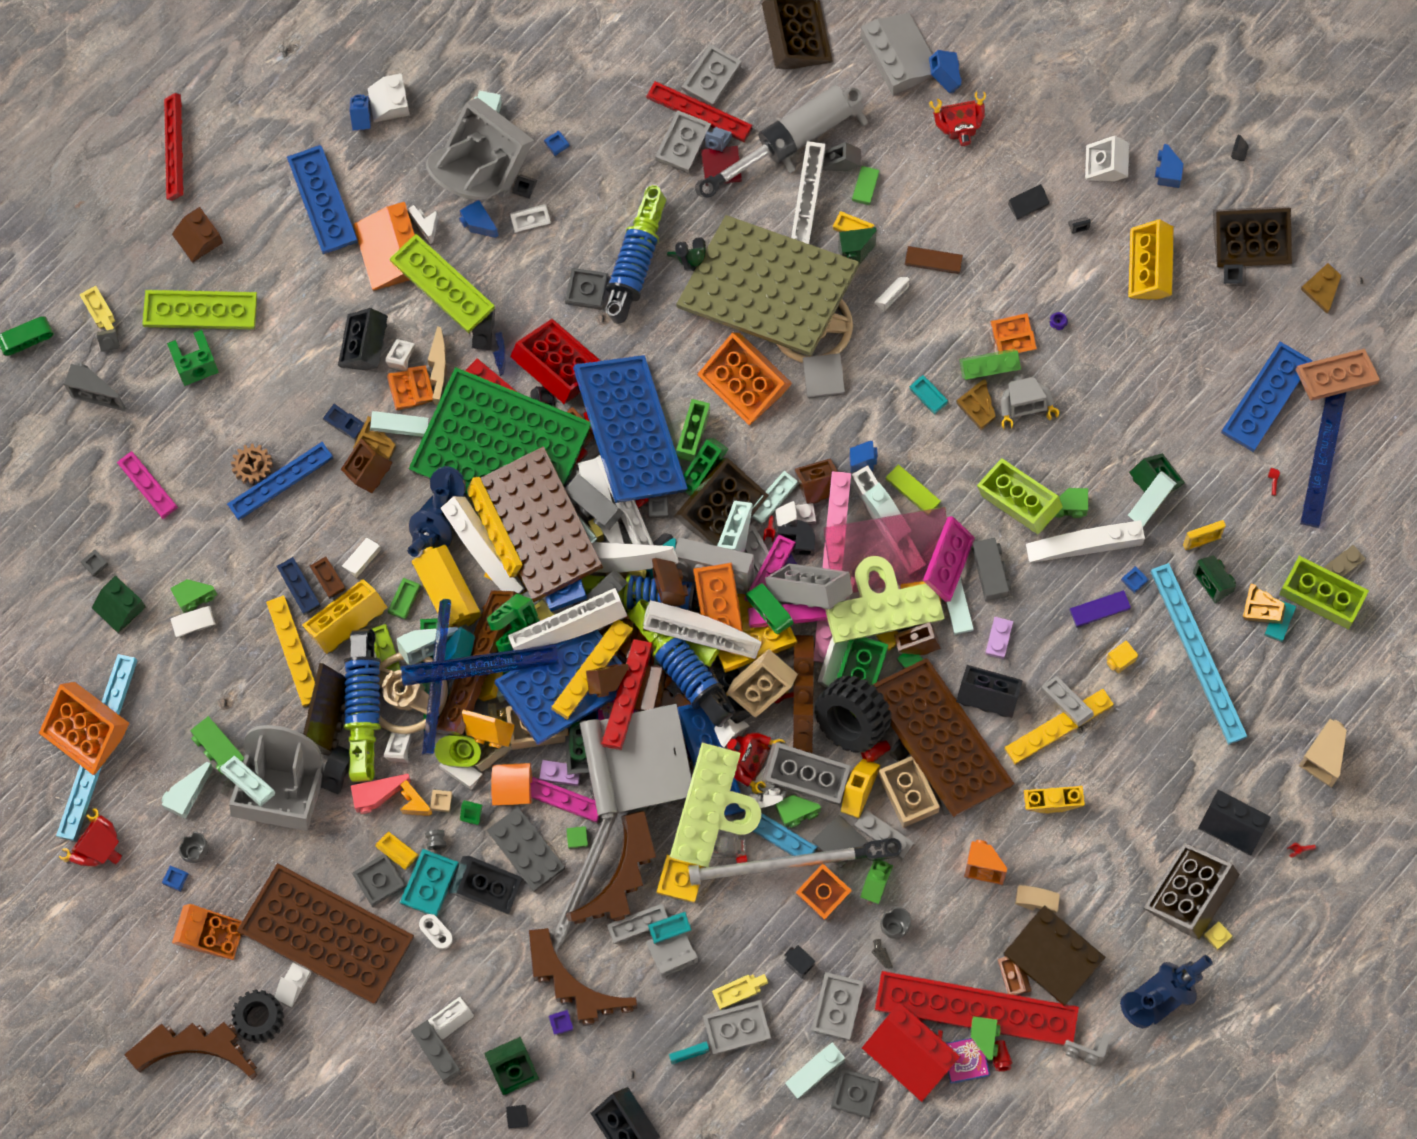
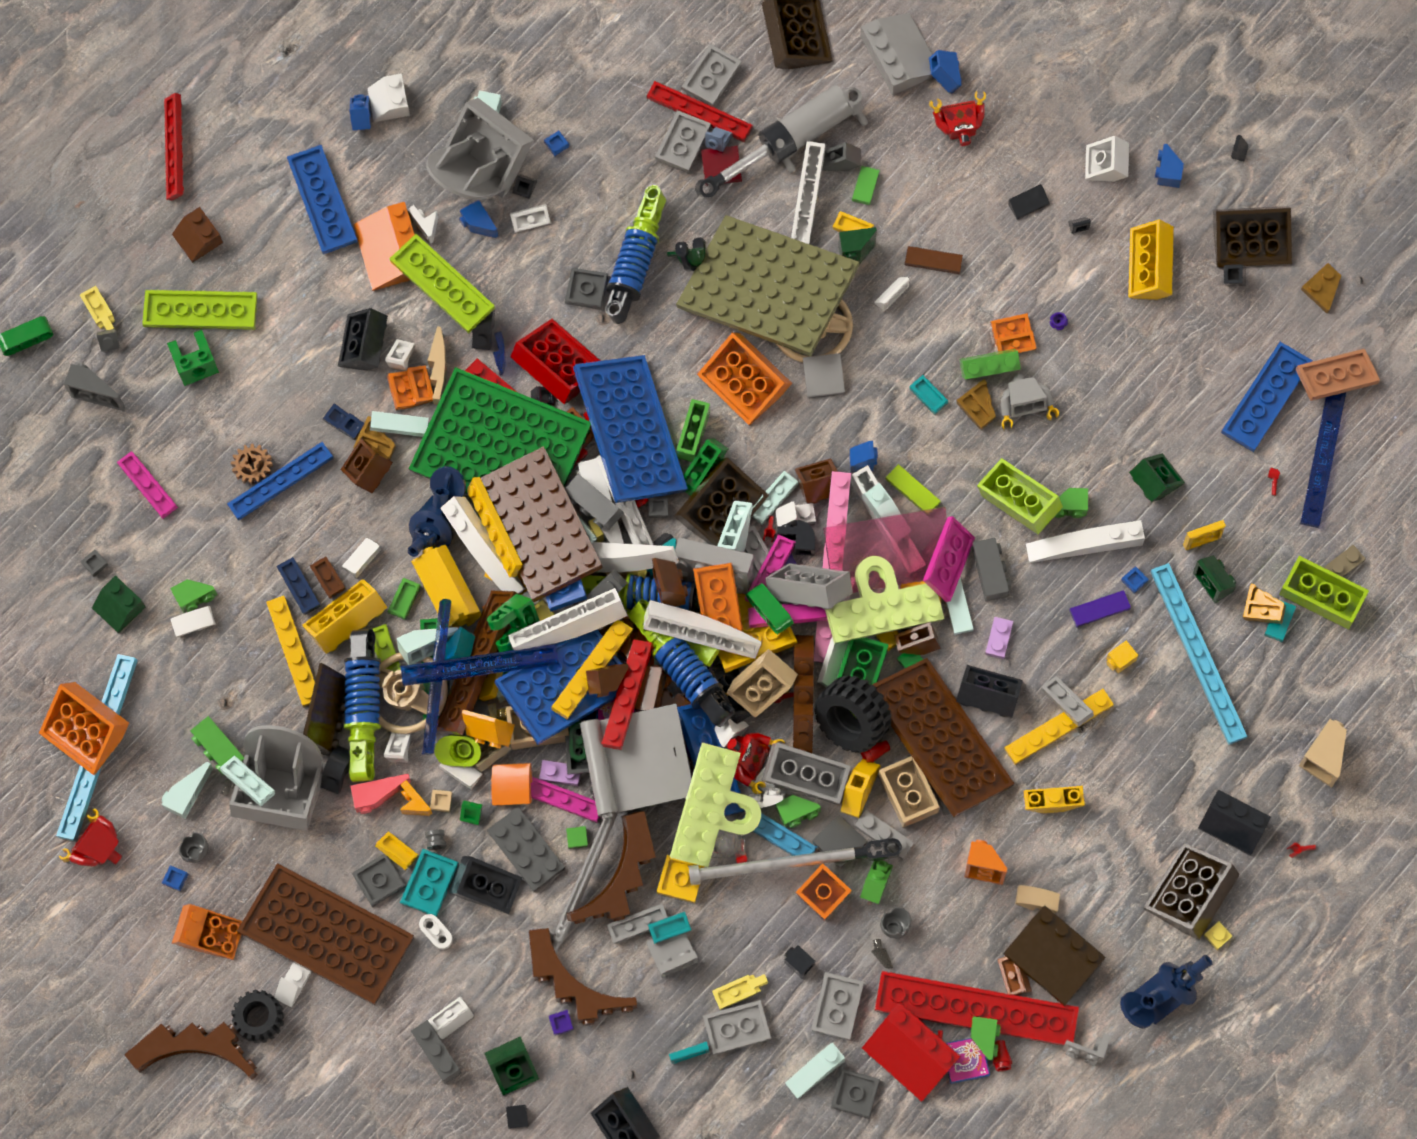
(899, 751): black slope -> none
(1152, 498): light aqua tile -> none

